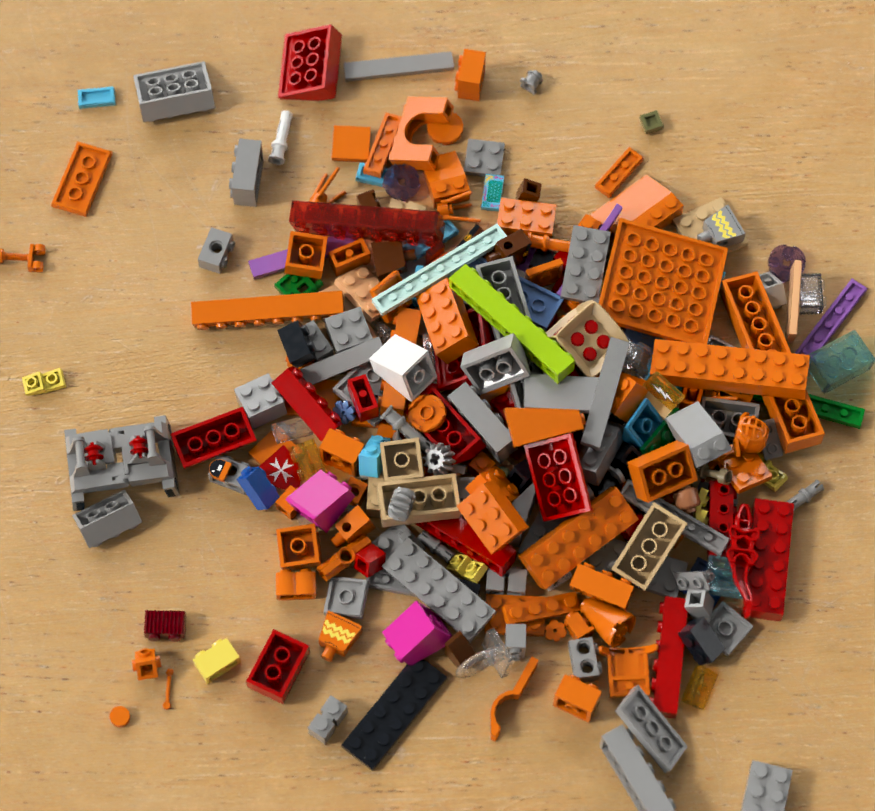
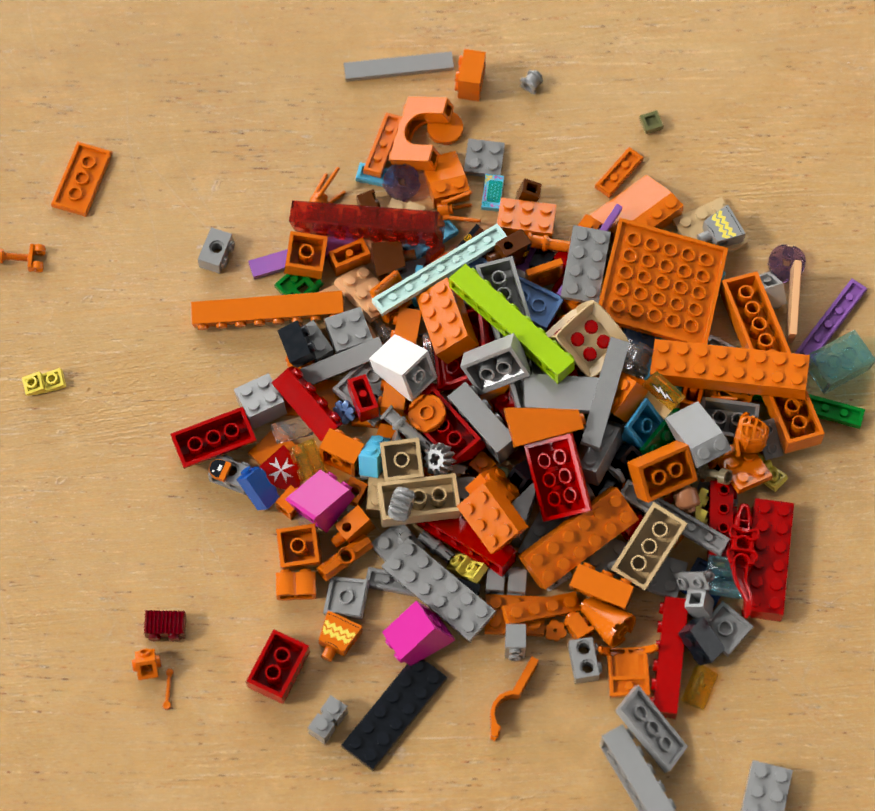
(96, 97): medium azure tile -> none
(107, 519): light grey slope -> none
(119, 716): orange tile -> none
(140, 460): light grey container -> none
(174, 91): light grey slope -> none
(216, 660): light yellow brick -> none
(246, 172): light grey brick -> none
(279, 144): white pin -> none
(310, 64): red slope -> none
(351, 143): orange tile -> none
(369, 560): red brick -> none
(458, 649): reddish brown slope -> none
(495, 654): clear tile -> none
(577, 697): orange brick -> none
(806, 494): light grey pin -> none
(811, 294): clear brick -> none

